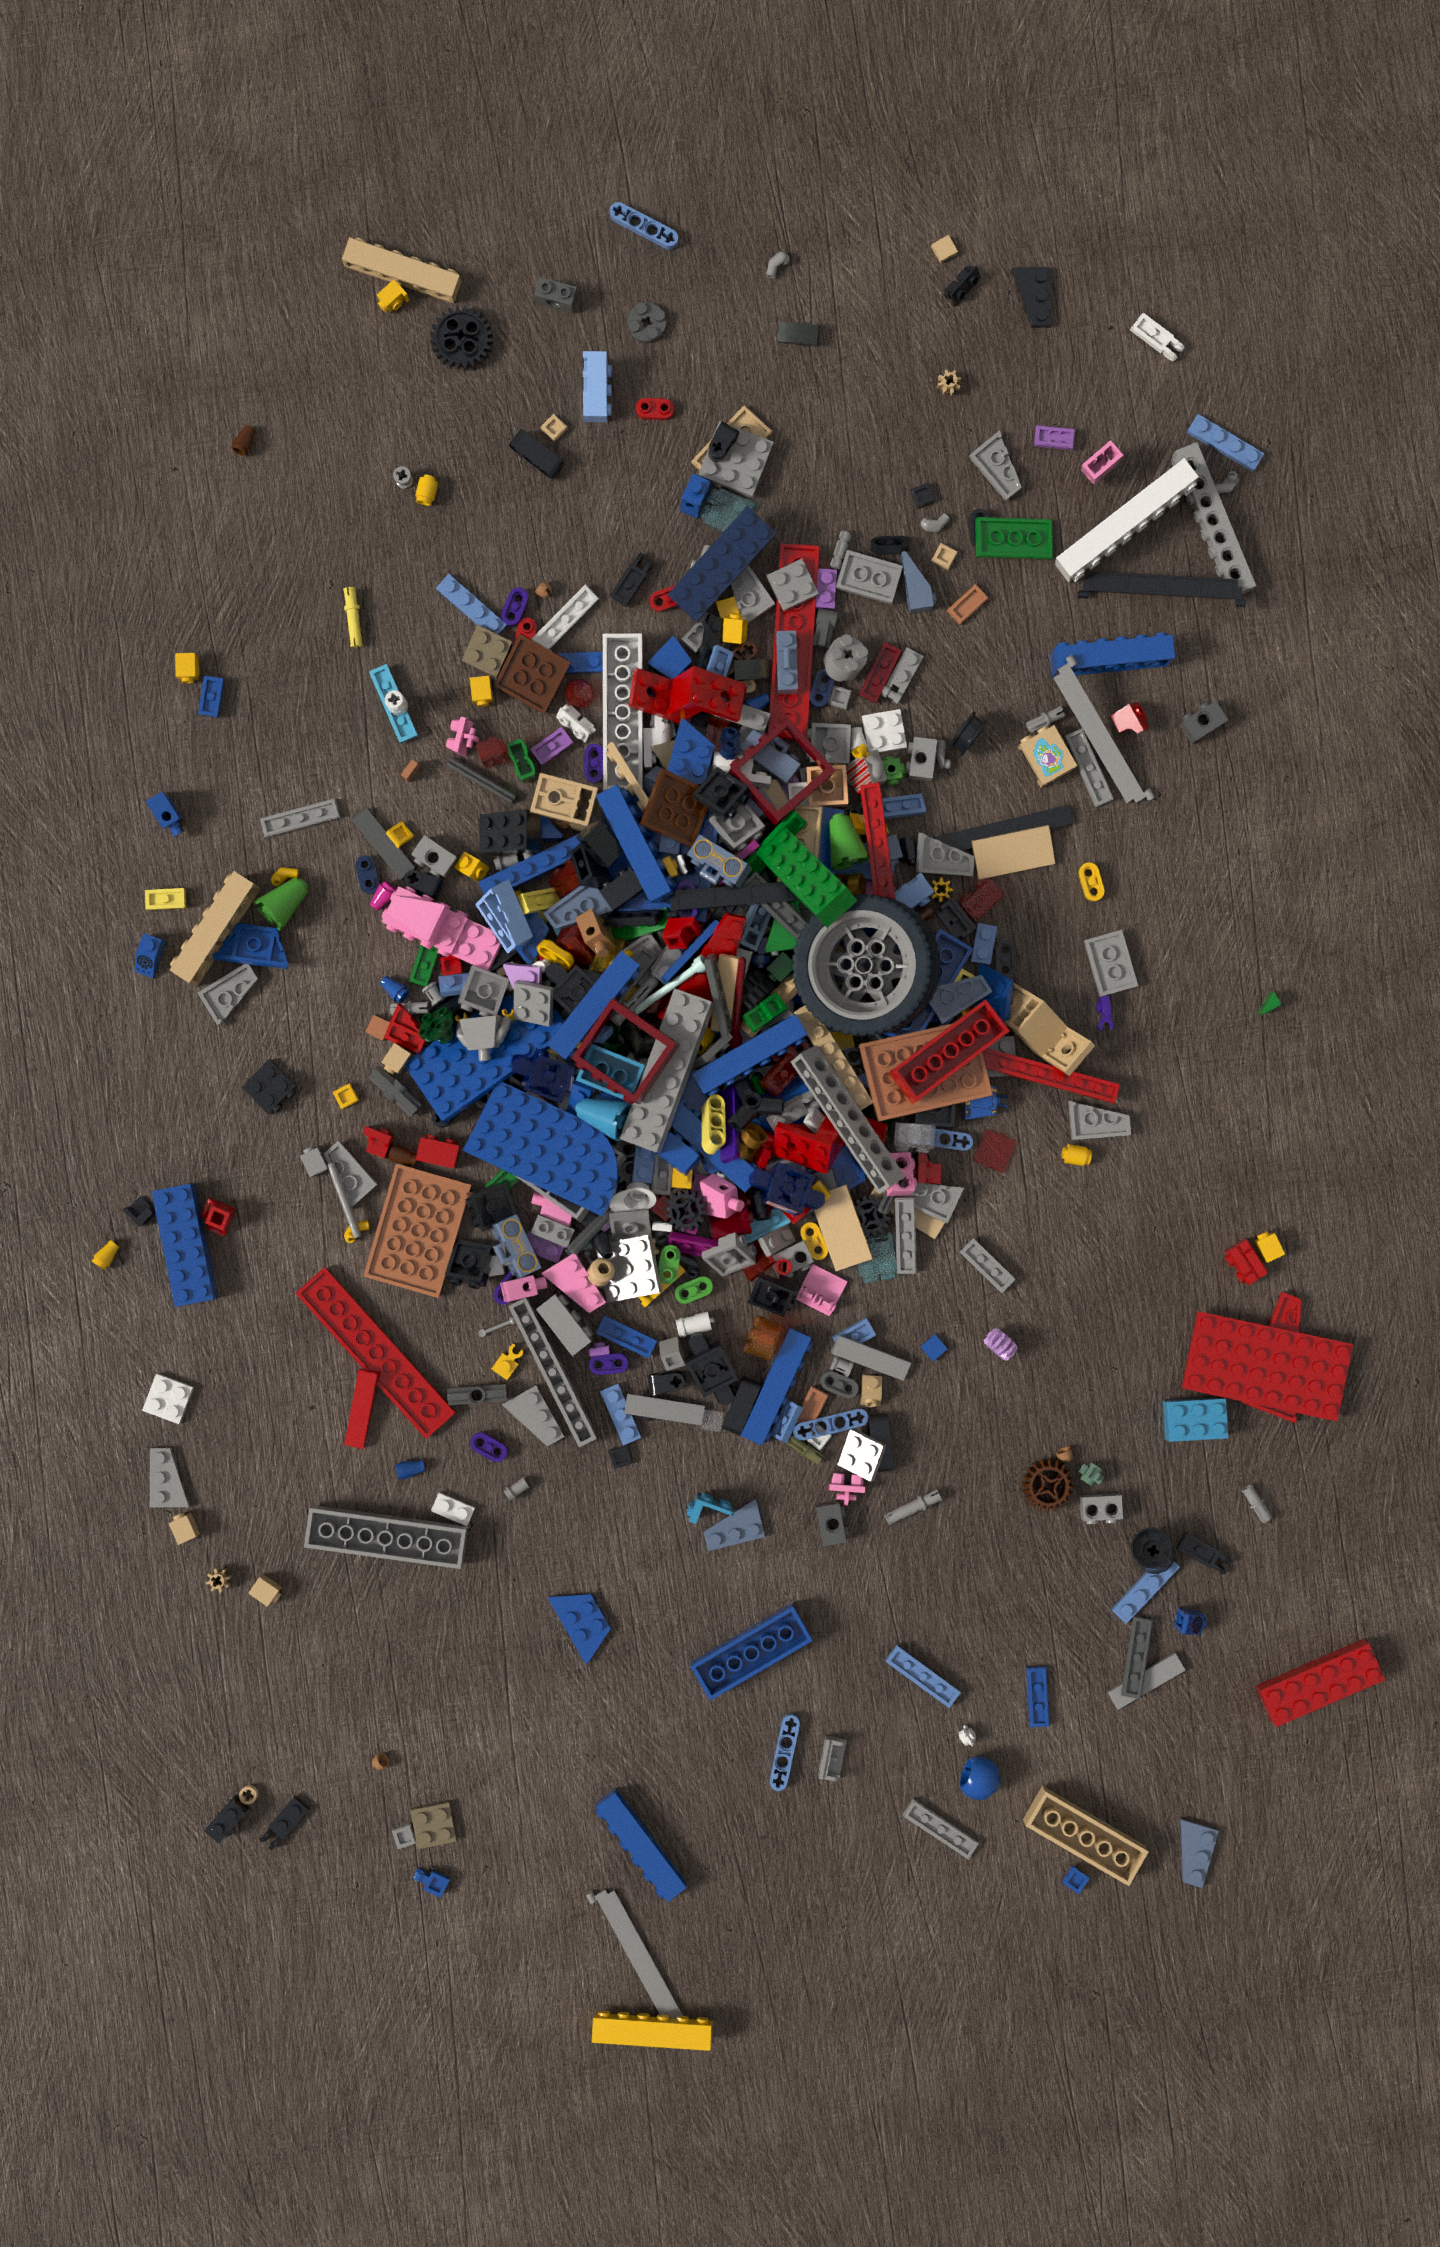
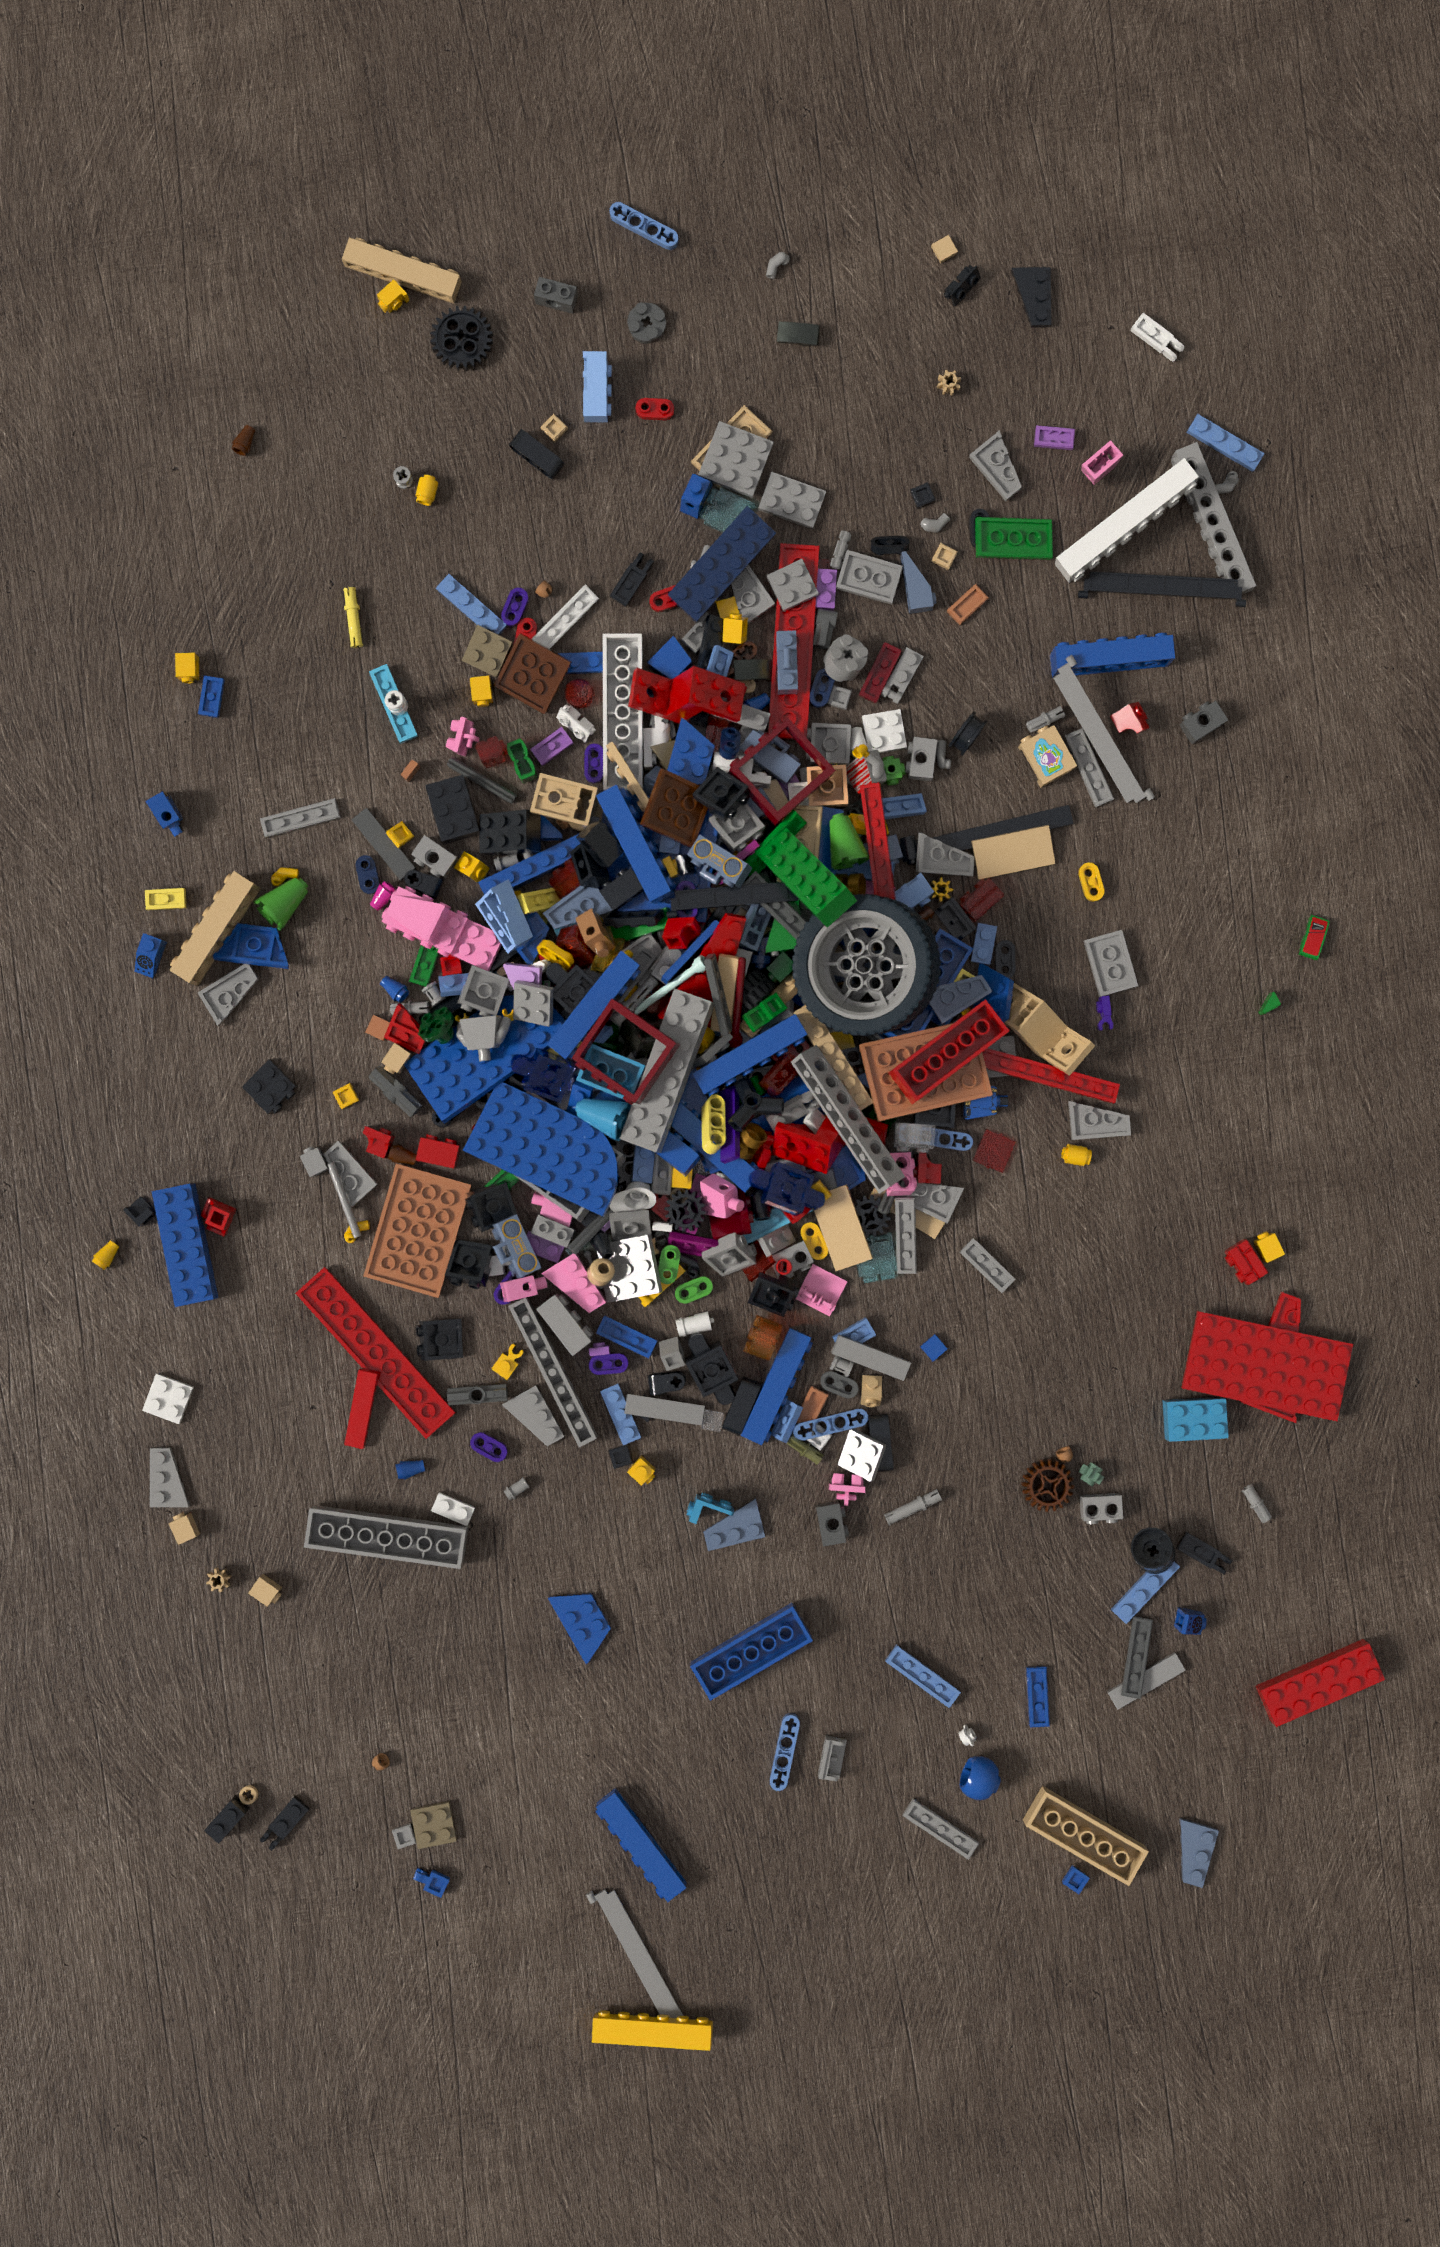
(440, 1339): none -> black plate
(453, 809): none -> black brick
(483, 1332): light grey hinge -> none
(642, 1471): none -> yellow brick
(723, 439): black piece -> none
(792, 500): none -> light grey plate
(1000, 1344): lavender gear -> none
(1314, 937): none -> slope

